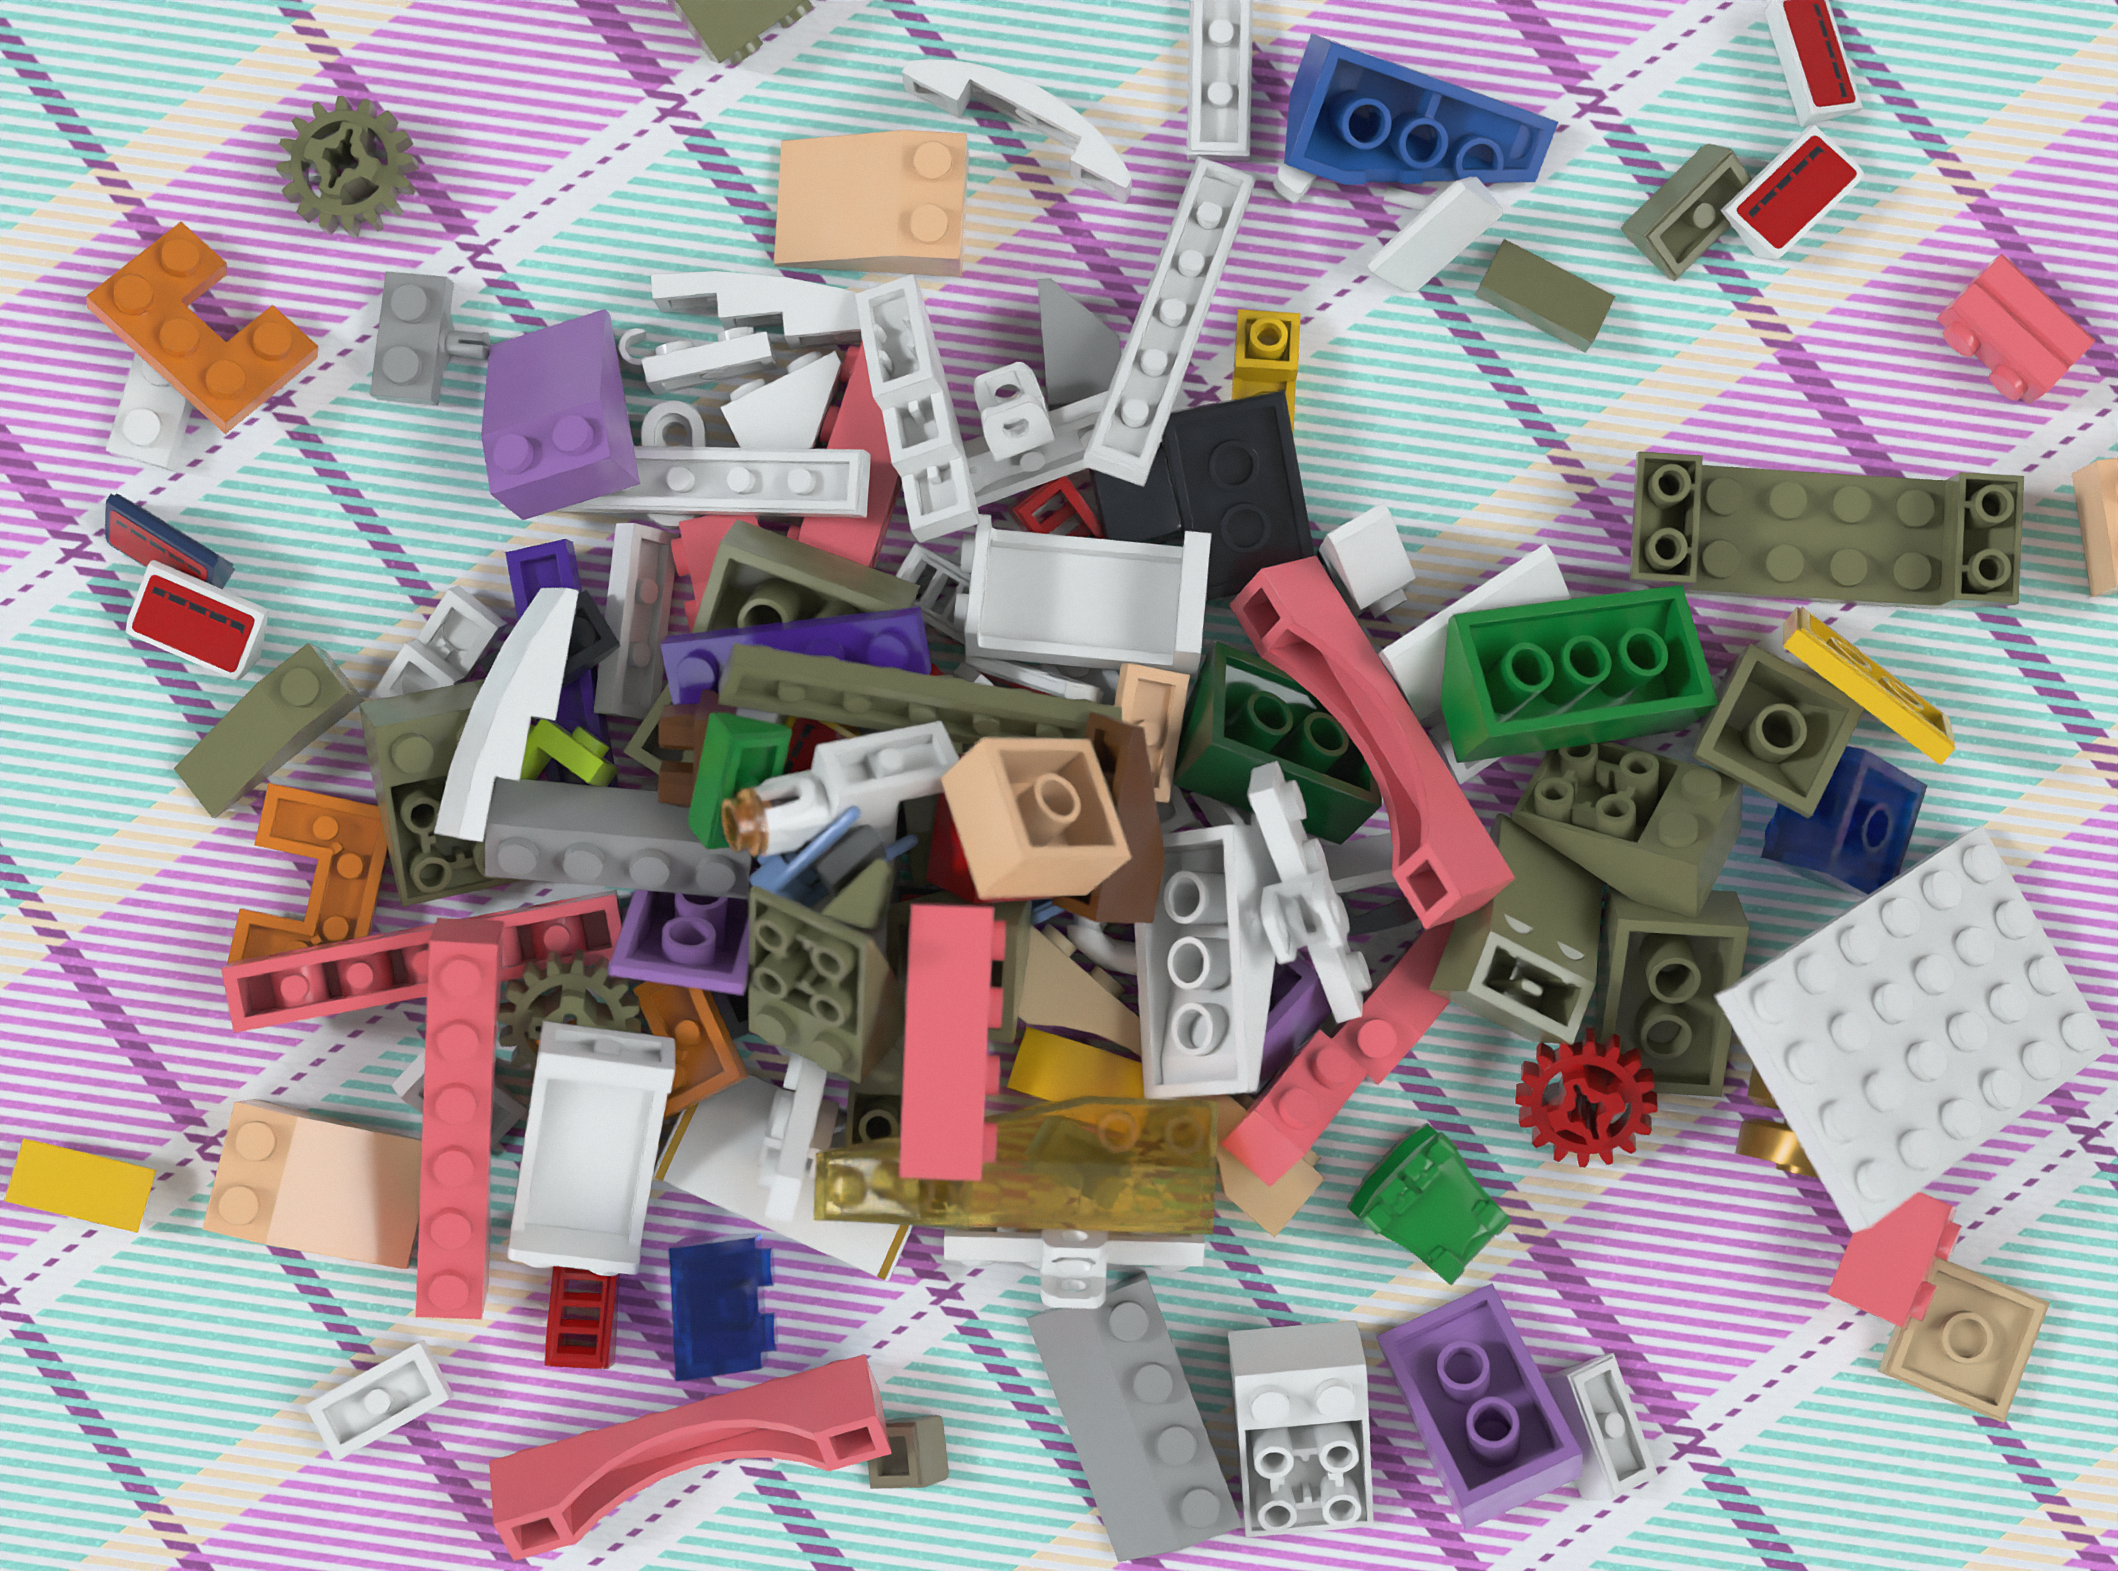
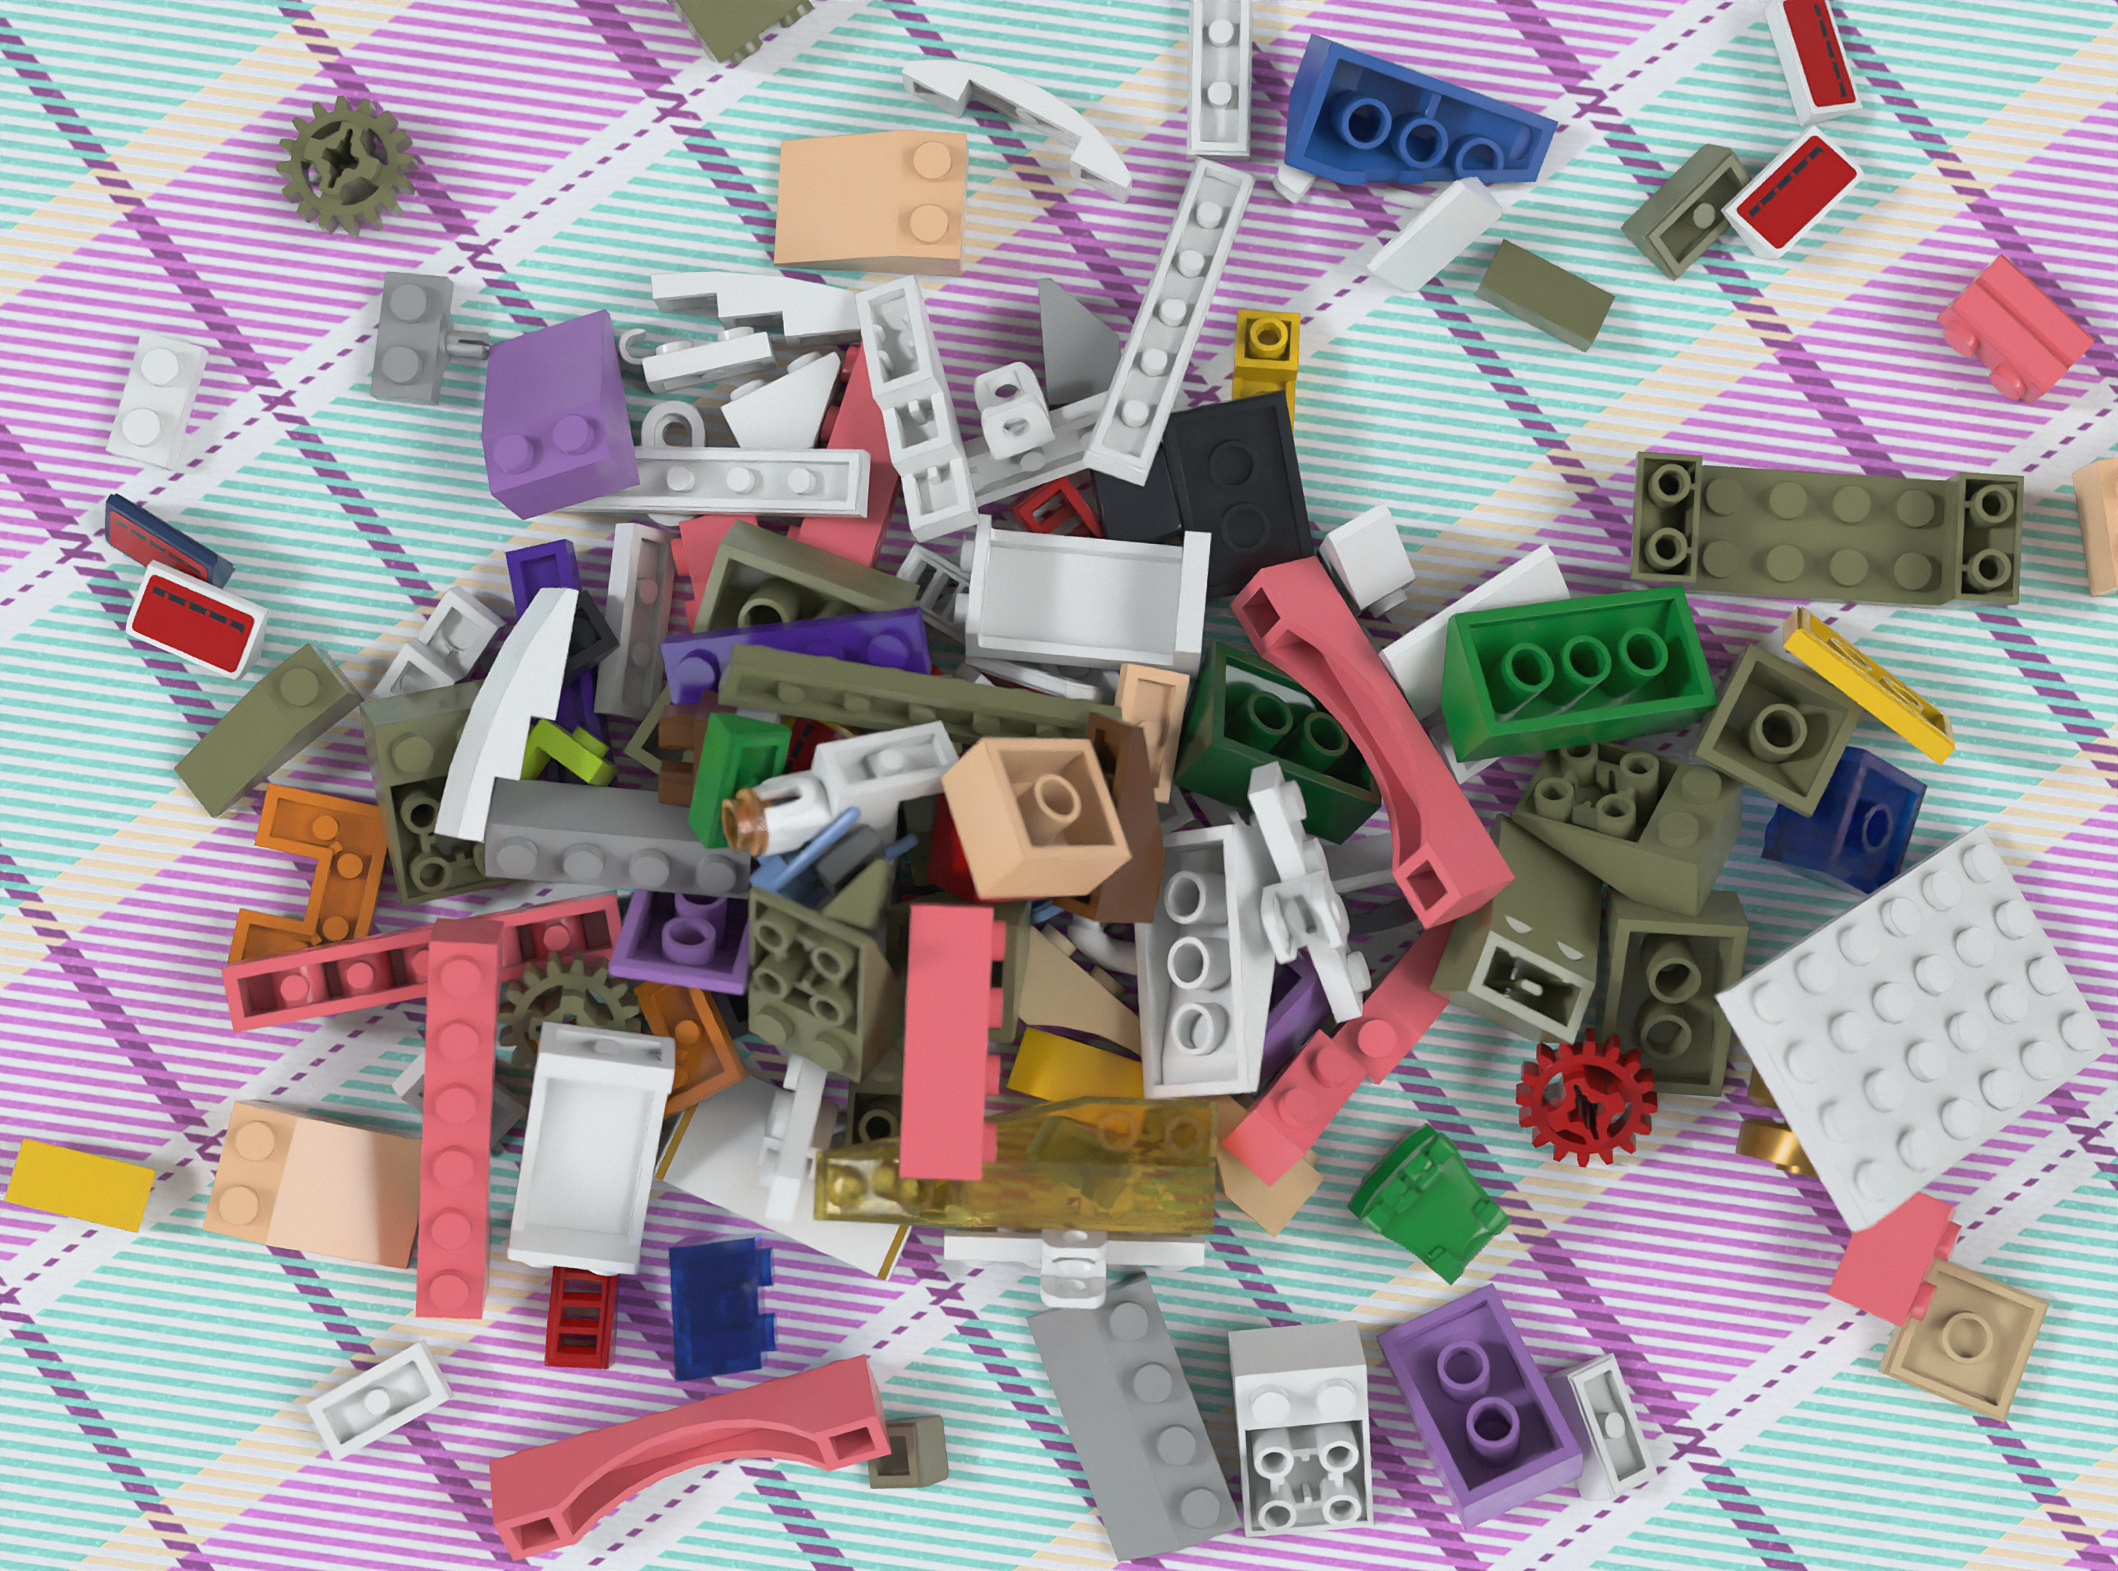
(150, 313): orange plate -> none

